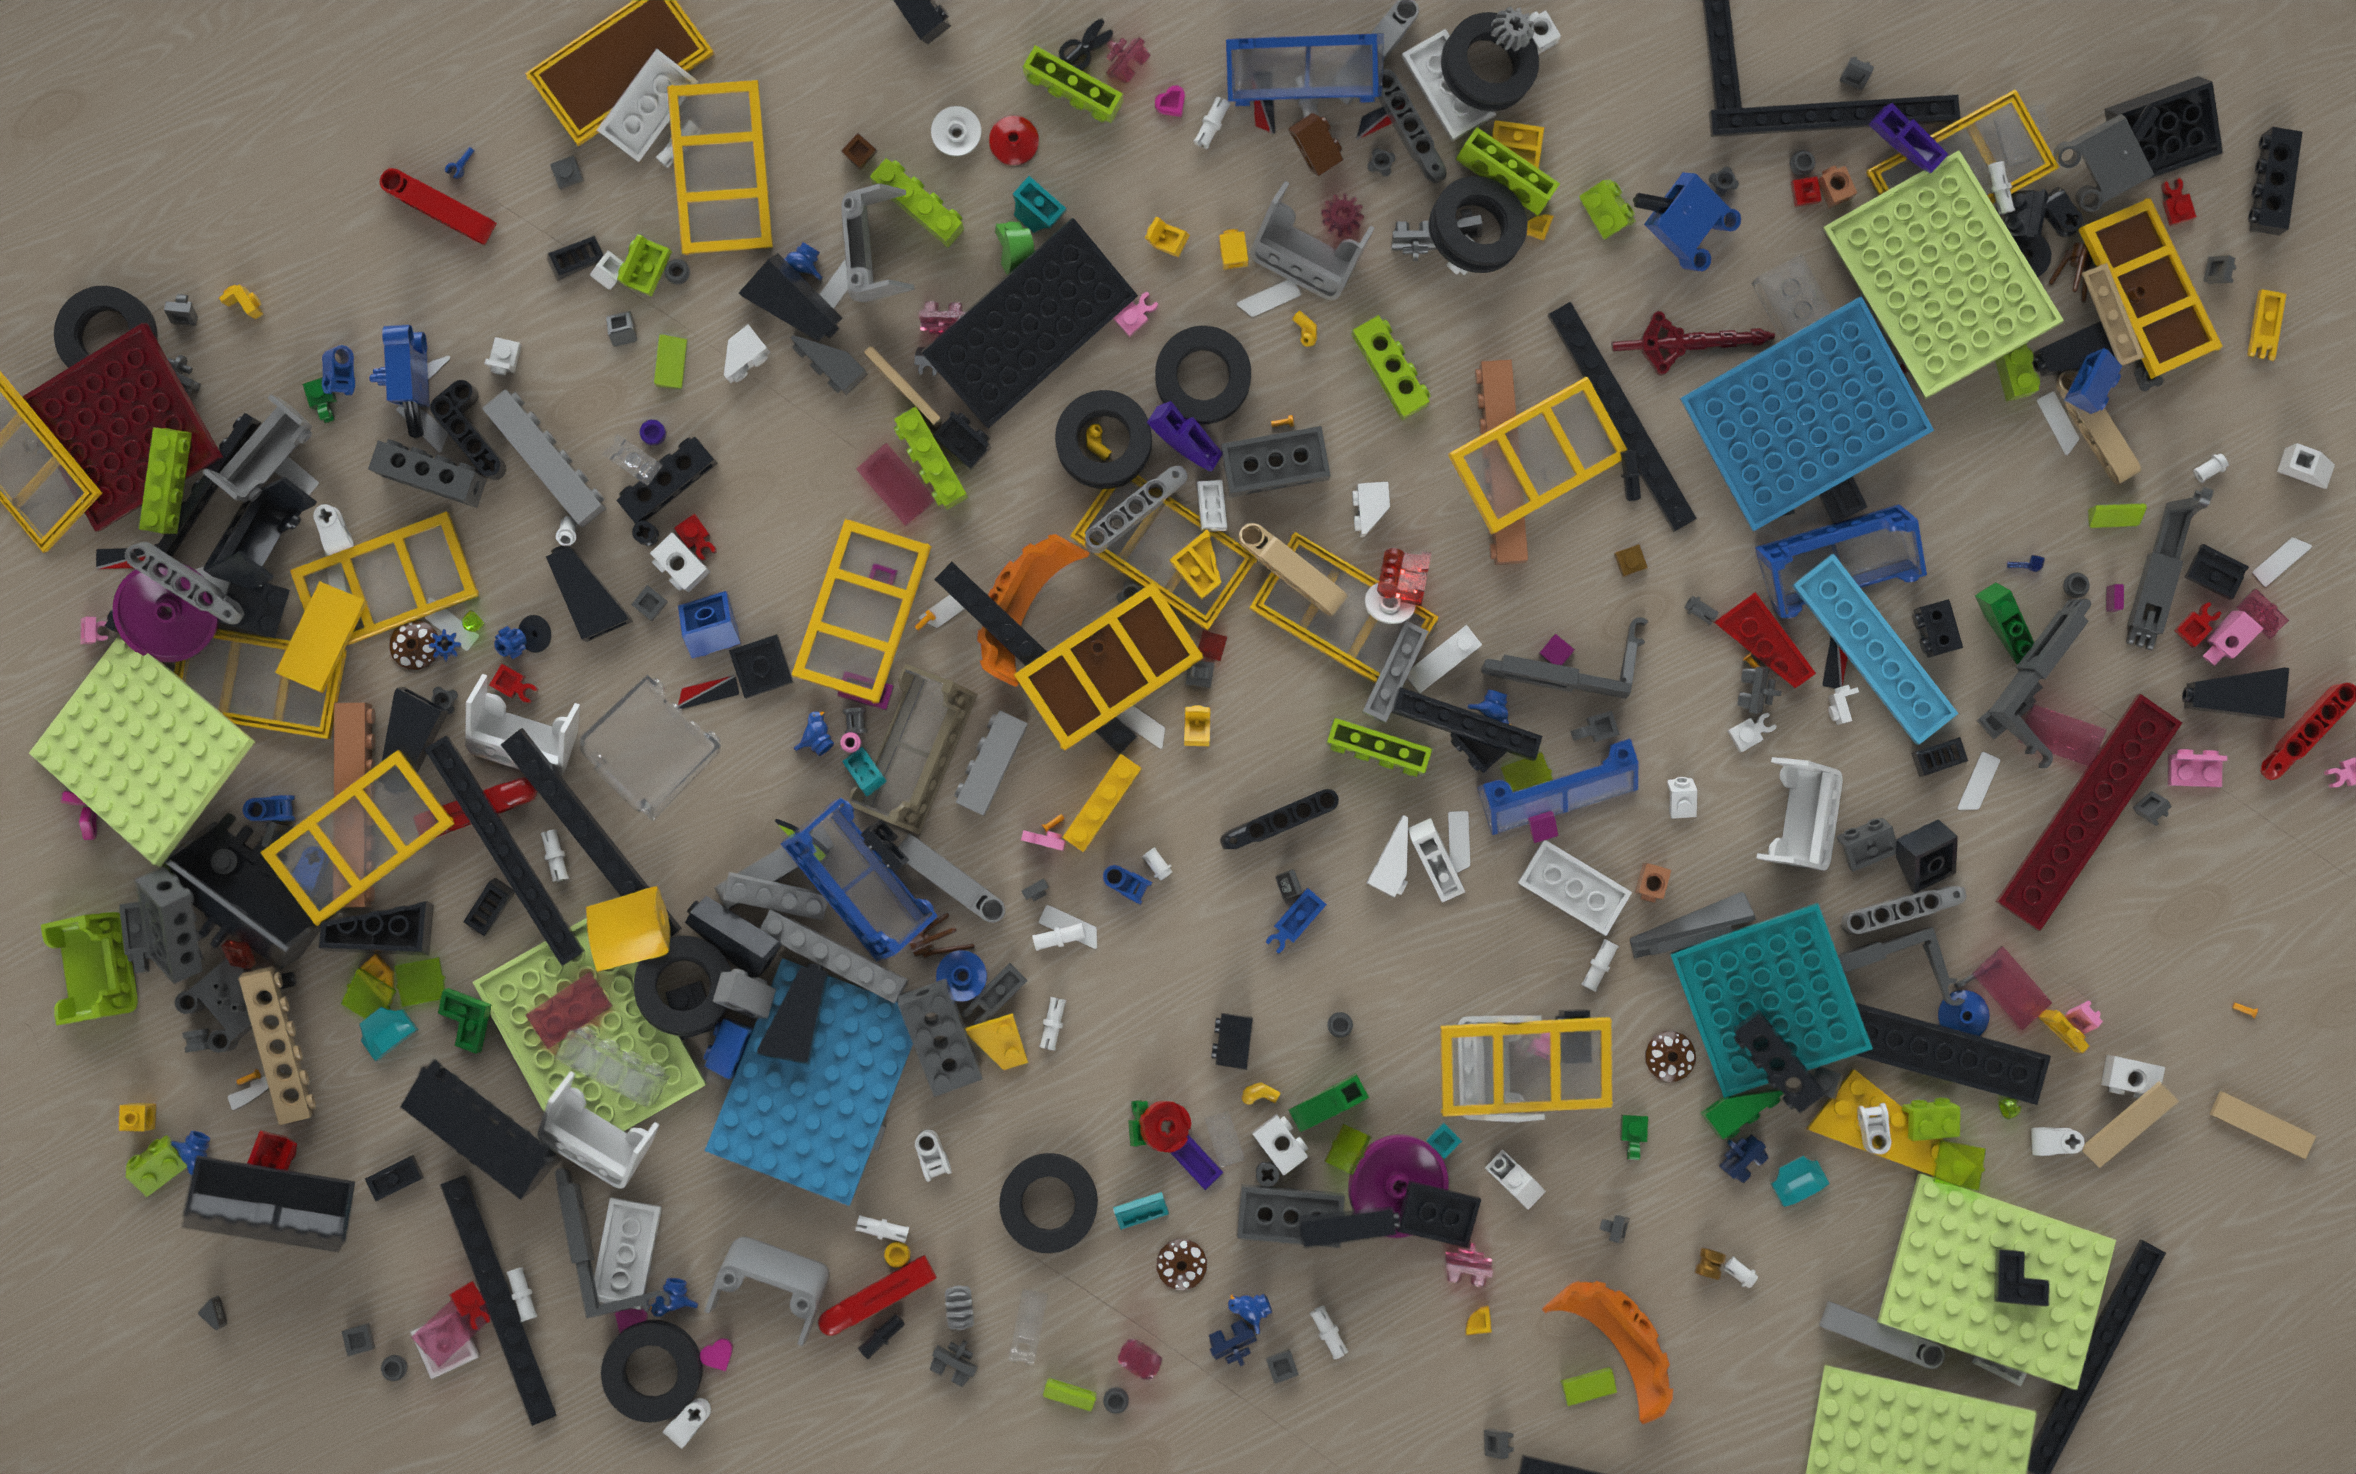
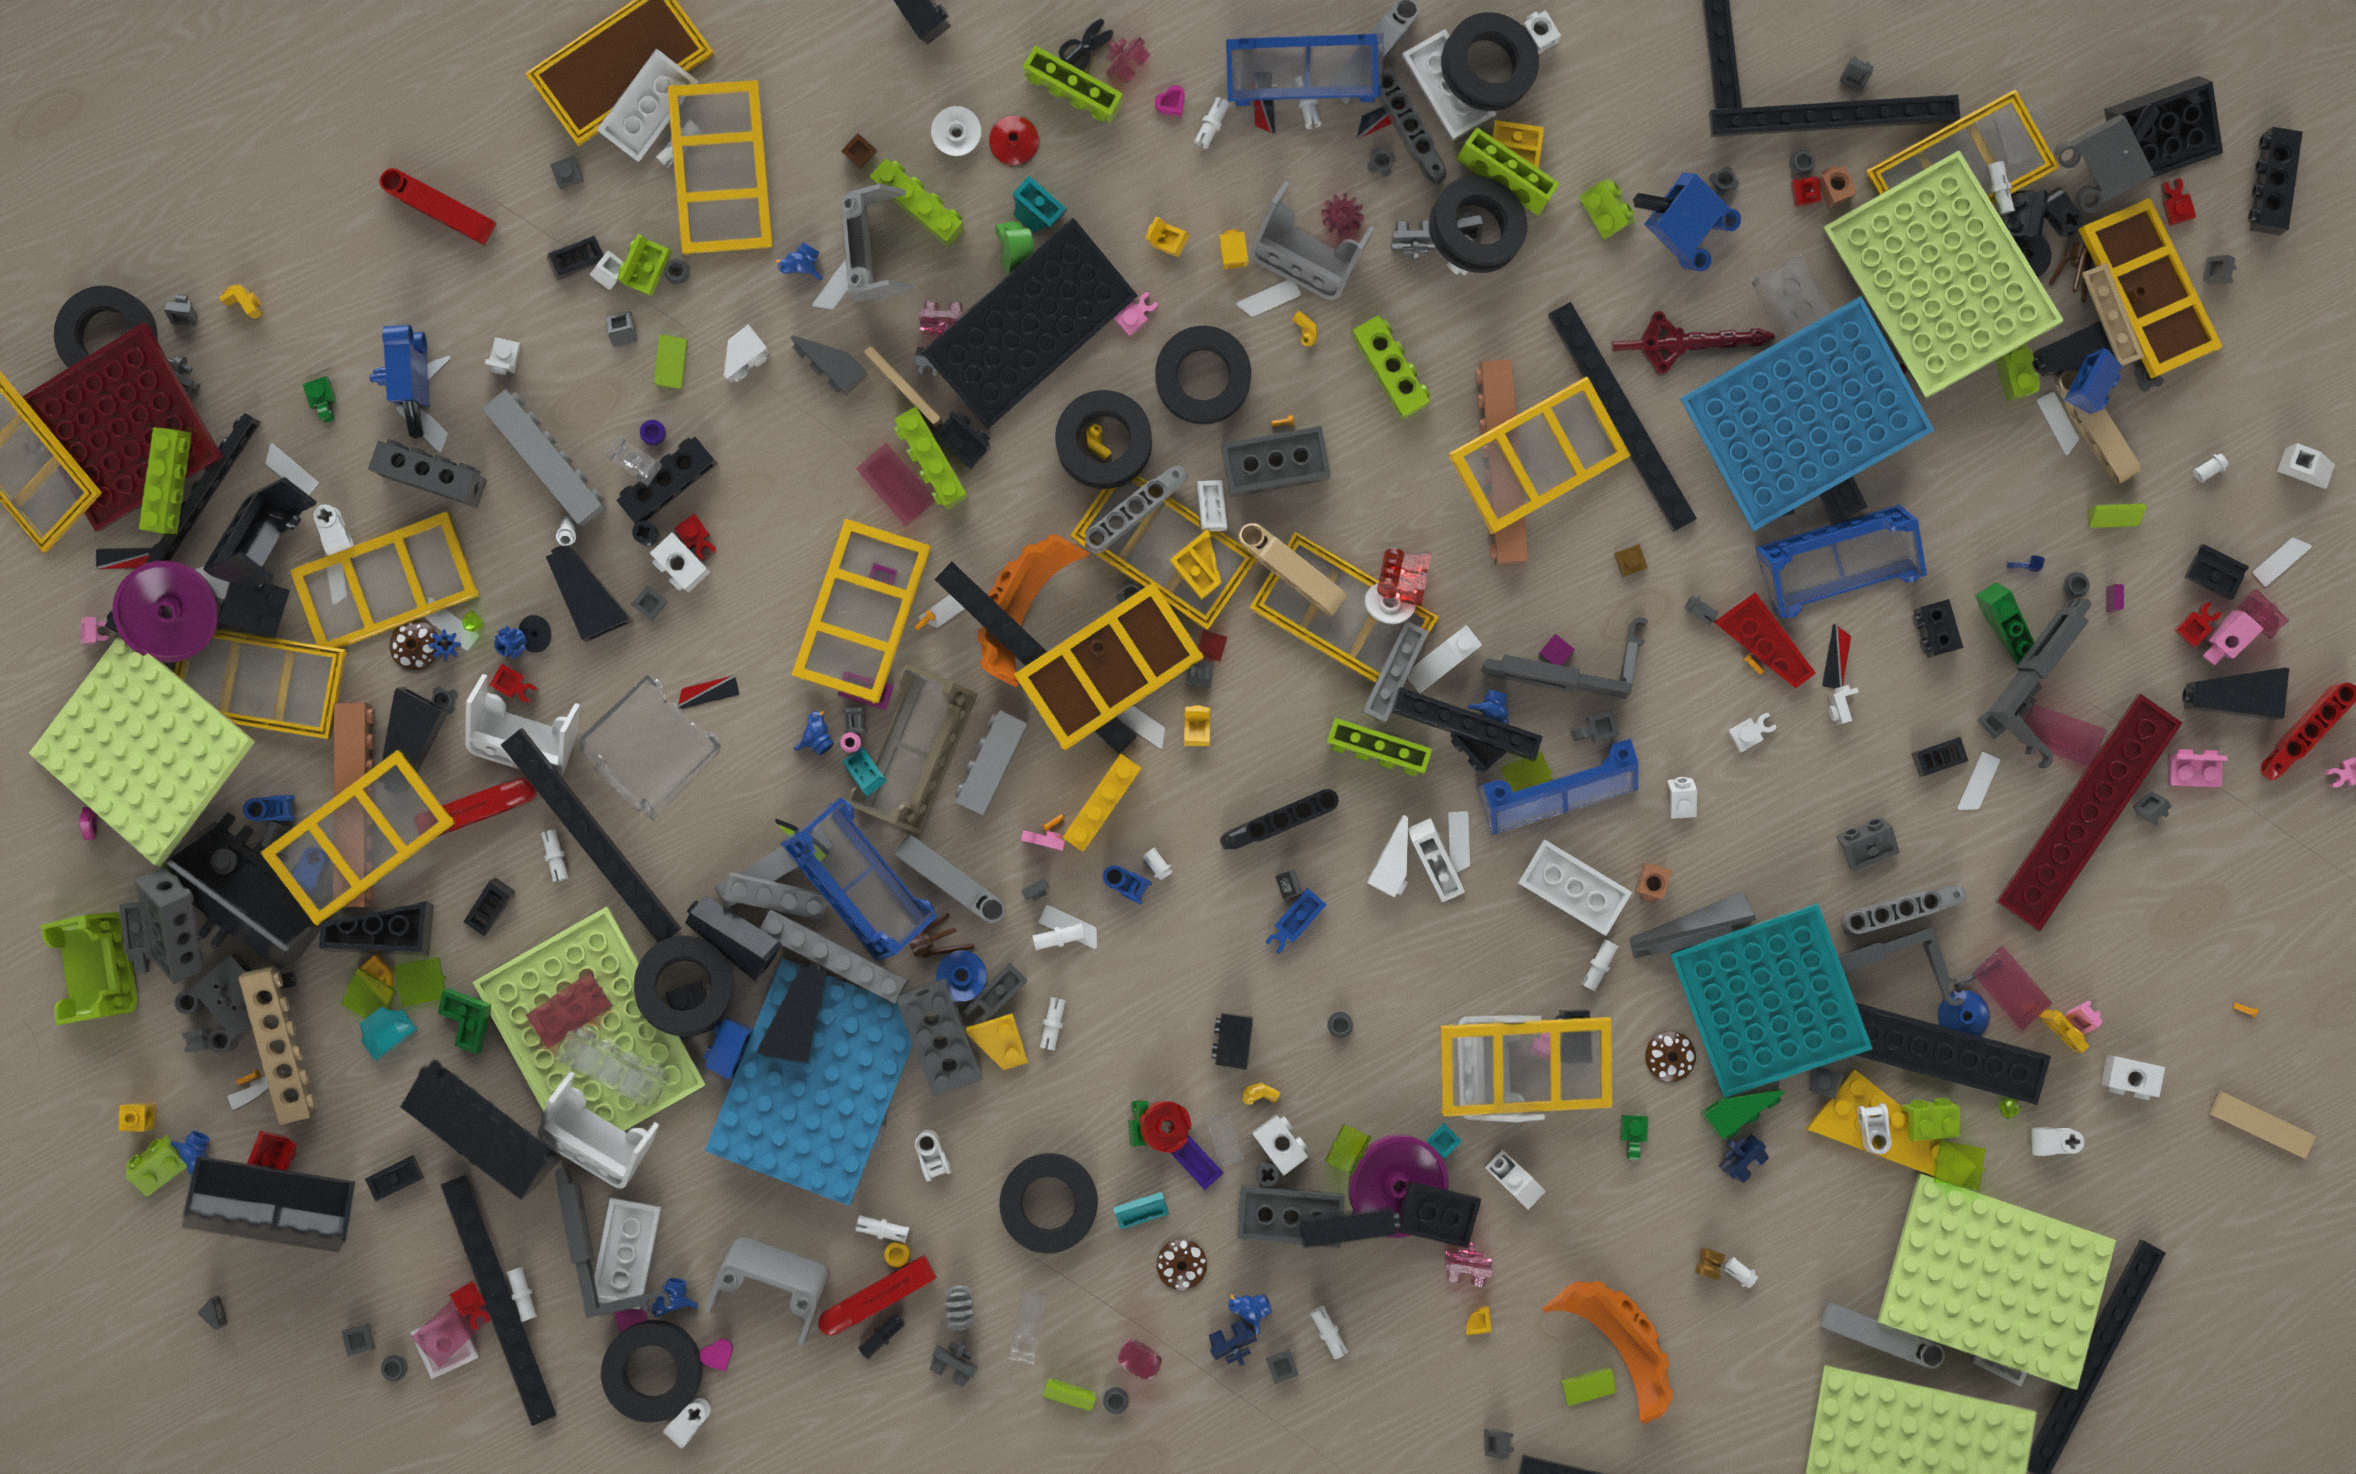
(70, 798): dark pink tile -> none
(222, 605): light grey piece -> none
(238, 954): clear red plate -> none
(263, 453): light grey windscreen -> none
(321, 637): yellow tile -> none
(338, 376): blue piece -> none
(459, 165): blue hand -> none
(471, 434): black beam -> none
(504, 850): black plate -> none
(627, 928): yellow piece -> none
(708, 625): blue slope -> none
(744, 994): light grey brick -> none
(761, 666): black plate -> none
(791, 298): black slope -> none
(880, 838): black plate -> none
(1184, 436): dark purple slope -> none
(1316, 144): reddish brown brick -> none
(1329, 1103): green slope -> none
(1372, 505): white slope -> none
(1512, 28): light grey gear -> none
(1539, 226): yellow tile -> none
(1543, 826): magenta tile -> none
(1617, 1228): dark grey tile -> none
(1630, 475): black axle -> none
(1758, 678): dark grey hips -> none
(1758, 1026): black brick -> none
(1799, 1181): teal slope -> none
(1809, 815): white windscreen -> none
(1874, 649): medium azure plate -> none
(1908, 138): dark purple slope -> none
(1927, 855): black slope -> none
(2011, 1284): black plate -> none
(2129, 1124): tan tile -> none
(2163, 569): dark grey hinge -> none
(2266, 324): yellow hinge -> none

